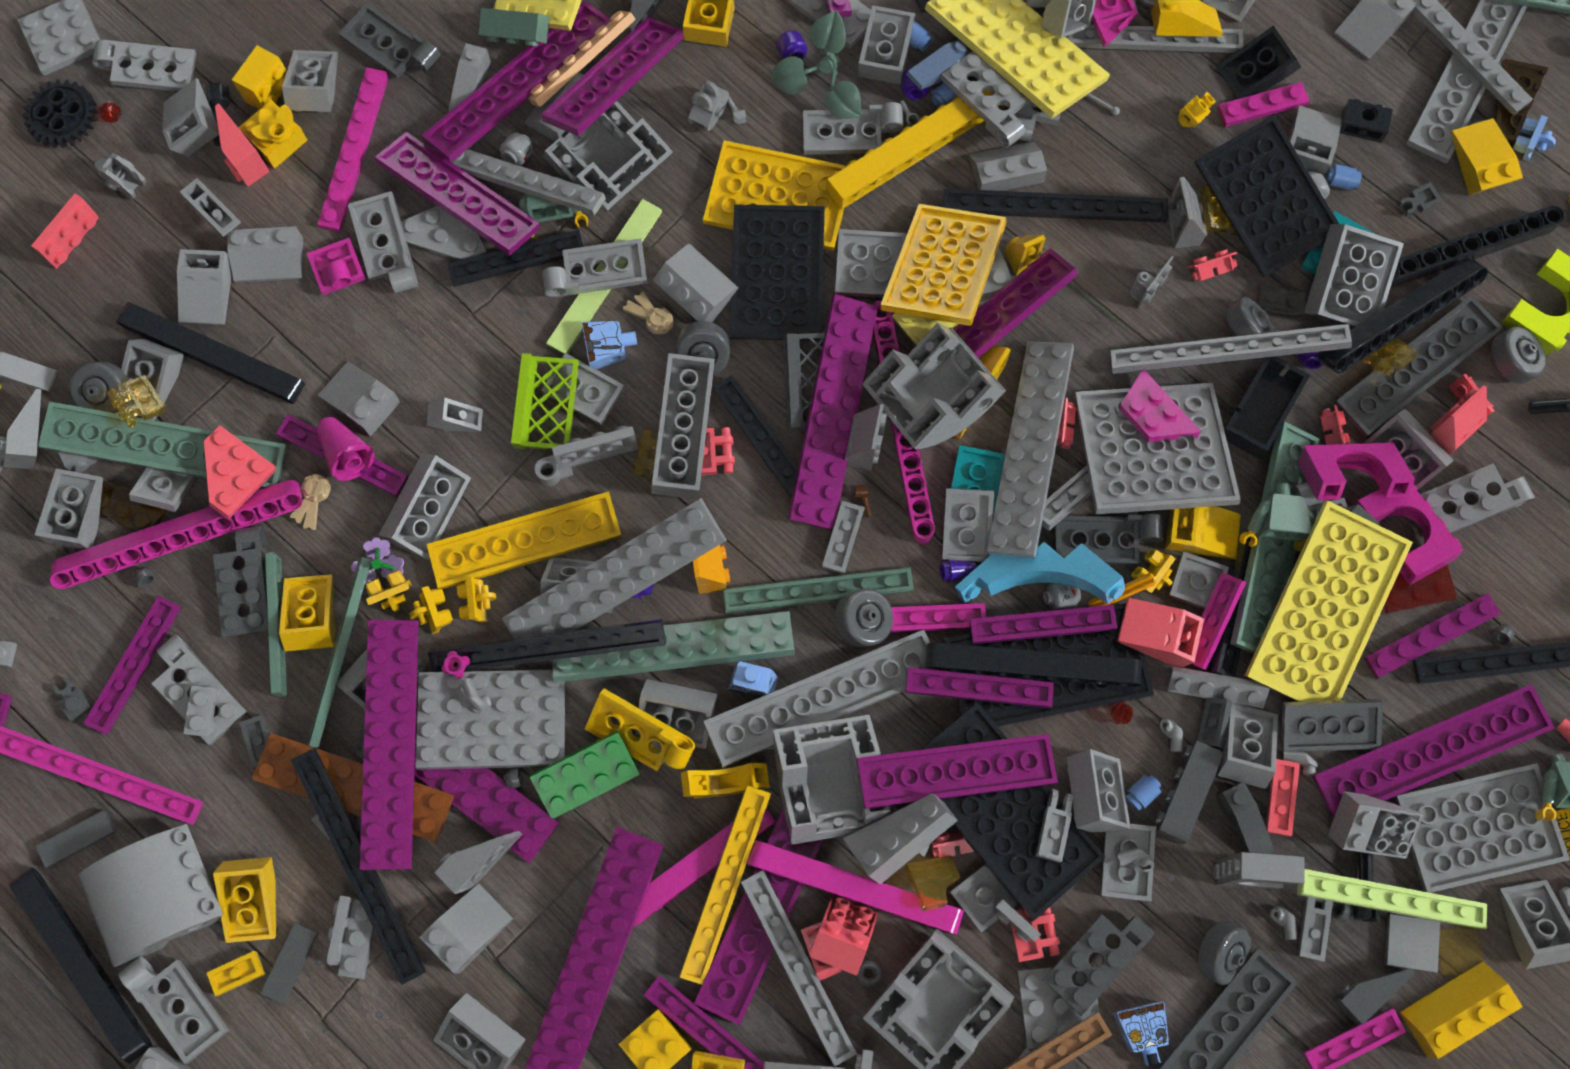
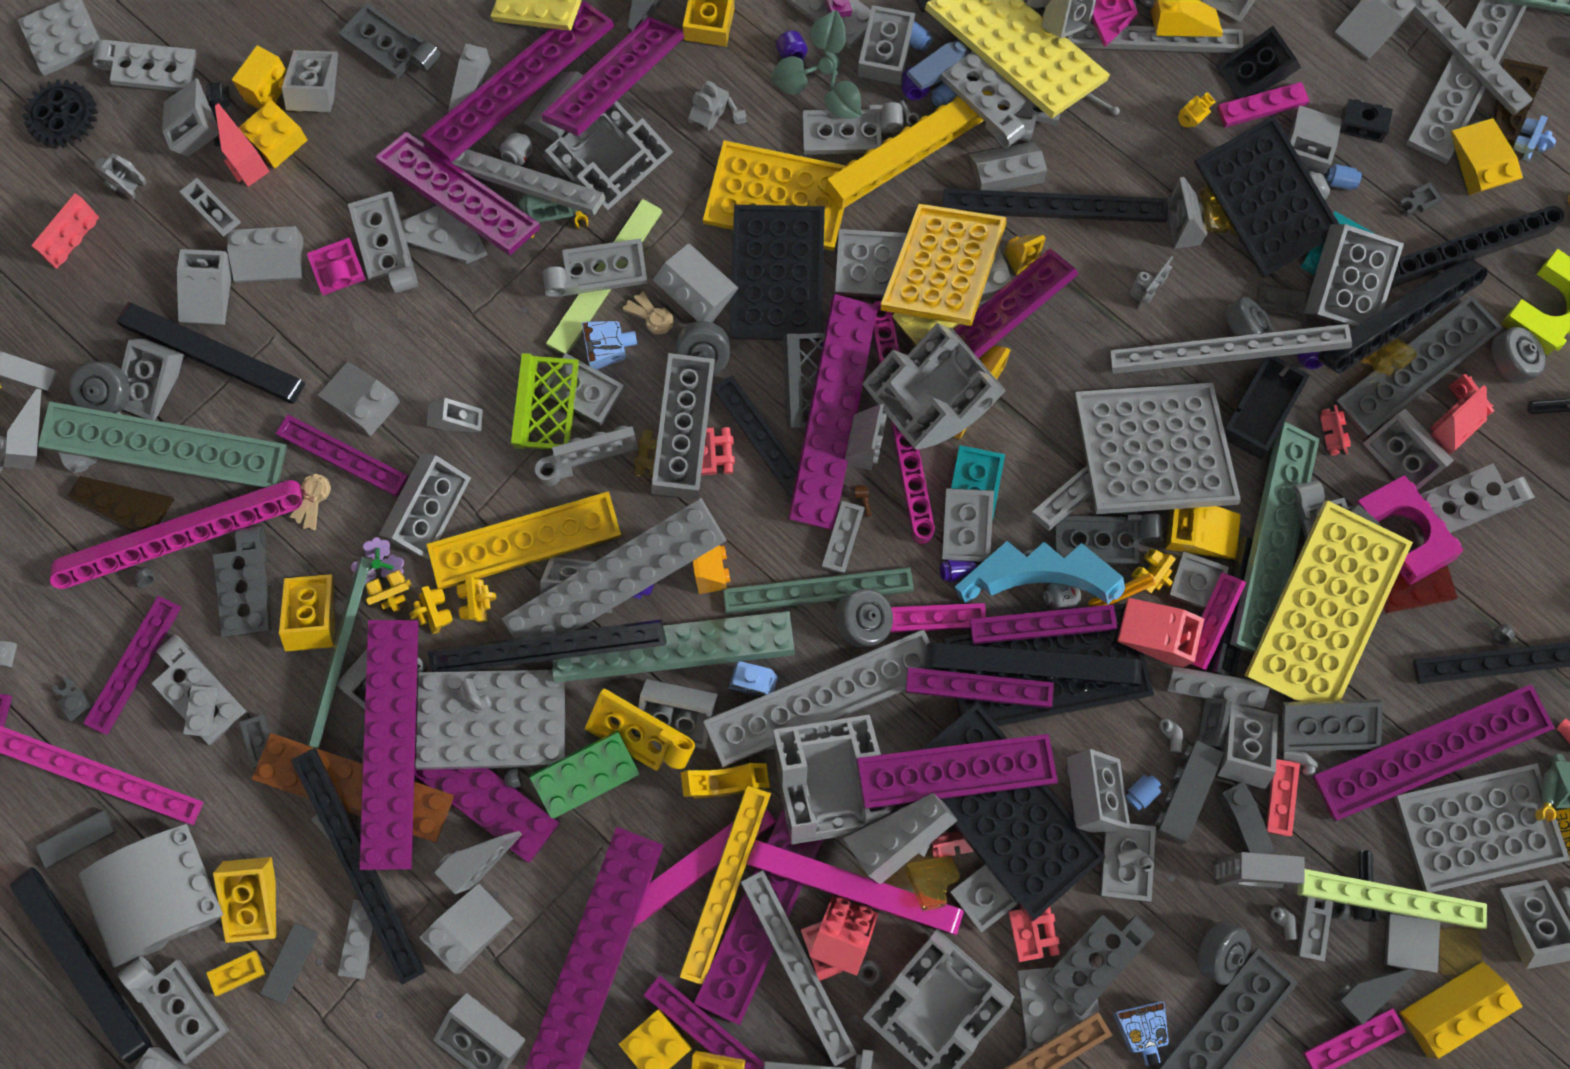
(71, 510): light grey slope -> none
(109, 112): clear red plate -> none
(144, 399): clear yellow plate -> none
(161, 488): light grey plate -> none
(232, 471): coral plate -> none
(272, 123): yellow plate -> none
(274, 605): sand green tile -> none
(338, 932): light grey hinge -> none
(343, 449): dark pink cone -> none
(353, 150): dark pink plate -> none
(453, 657): dark pink plate -> none
(513, 26): sand green brick -> none
(526, 256): black plate -> none
(574, 63): light nougat plate -> none
(1008, 915): light grey plate -> none
(1030, 450): light grey plate -> none
(1055, 828): light grey hinge -> none
(1066, 434): coral hinge -> none
(1122, 713): clear red plate -> none
(1155, 412): dark pink wing -> none
(1221, 262): coral hinge -> none
(1281, 518): sand green torso -> none
(1374, 826): light grey slope -> none
(1380, 460): dark pink arch -> none
(1432, 636): magenta plate -> none

